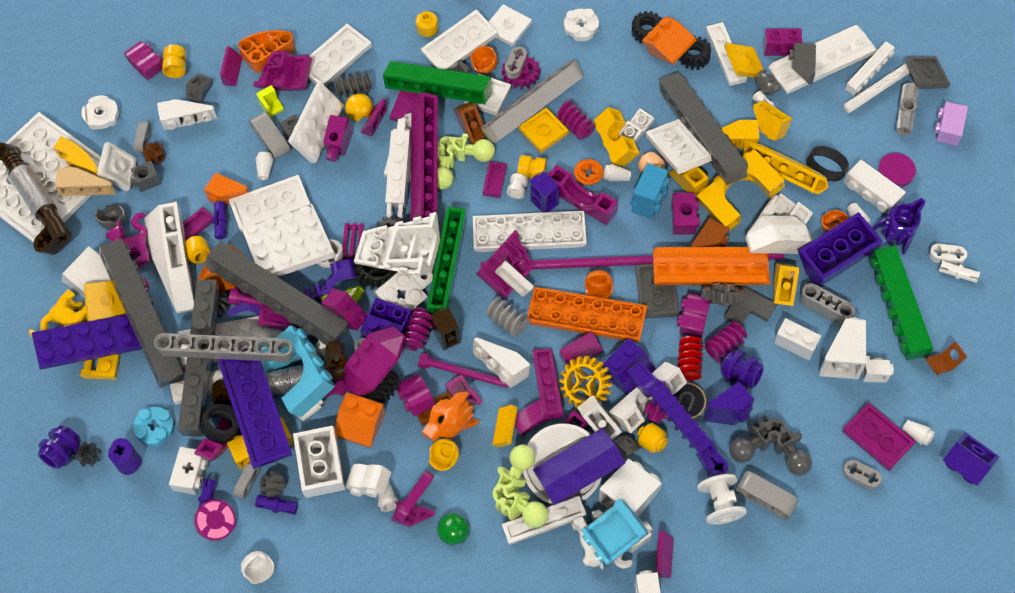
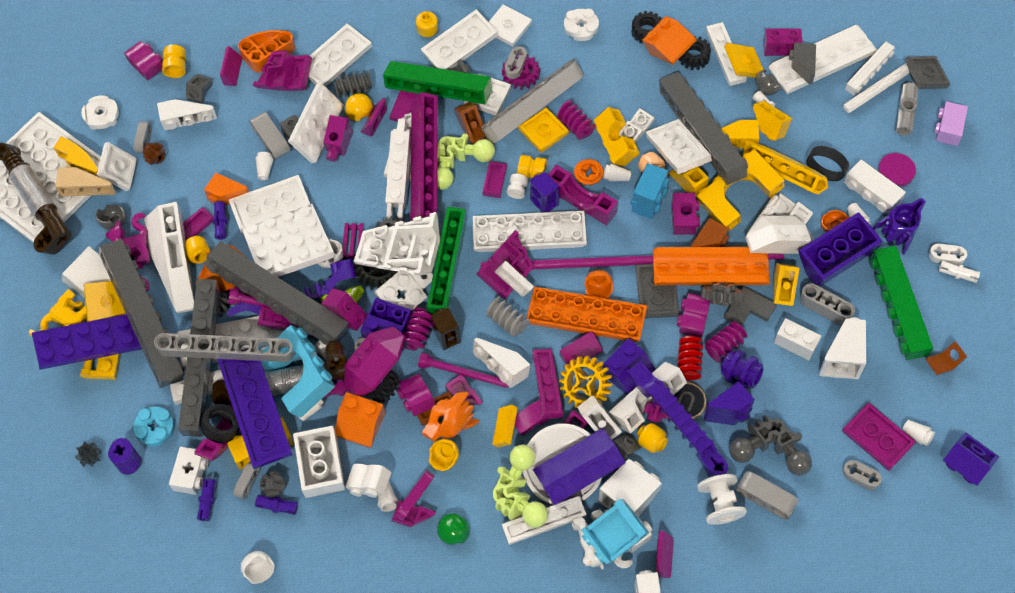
(57, 449): dark purple piece -> none
(151, 179): dark grey brick -> none
(214, 520): tile -> none
(269, 102): neon yellow panel -> none
(484, 60): orange hair -> none
(877, 370): white brick -> none

